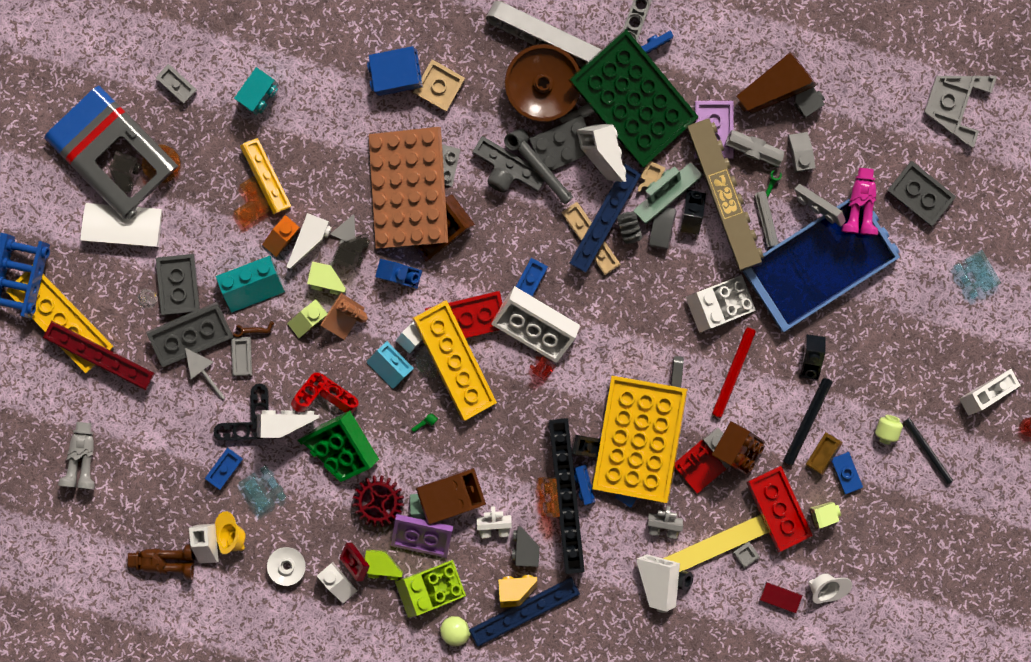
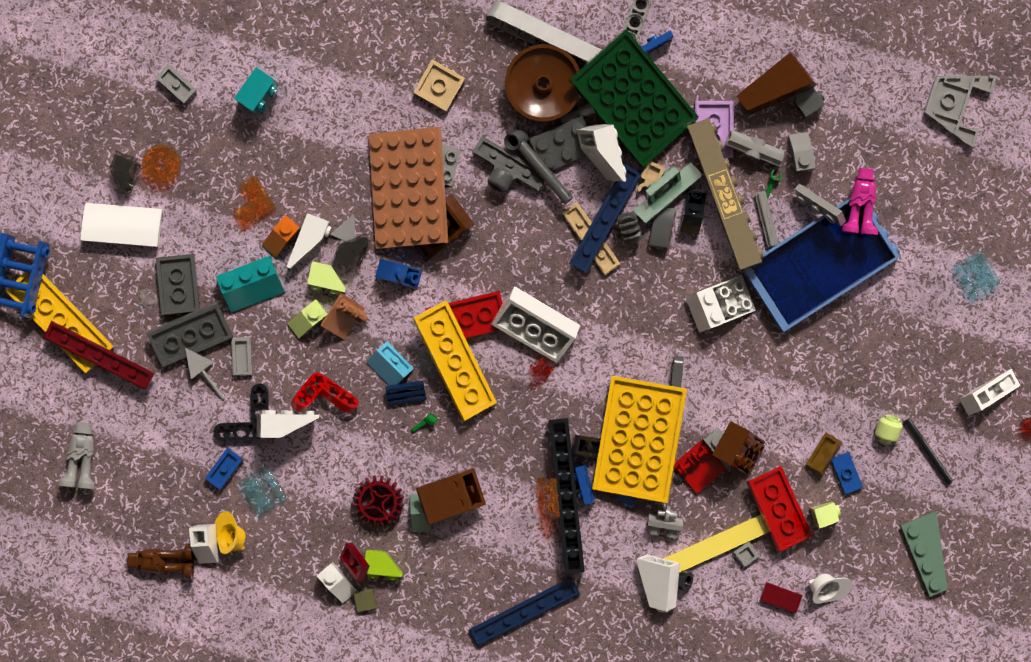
(90, 131): dark grey piece -> none
(254, 330): reddish brown piece -> none
(265, 176): yellow tile -> none
(279, 573): white dish -> none
(341, 446): green wedge -> none
(365, 600): none -> olive tile
(395, 71): blue brick -> none
(406, 395): none -> dark blue tile
(409, 338): white slope -> none
(420, 537): medium lavender plate -> none
(430, 589): lime slope -> none
(454, 631): yellowish green hair -> none
(494, 520): white hips -> none
(516, 590): yellow slope -> none
(526, 549): dark grey slope -> none
(531, 276): blue plate -> none
(734, 372): red axle -> none
(807, 421): black axle -> none
(813, 356): black slope -> none
(921, 193): dark grey plate -> none
(925, 546): none -> sand green wing

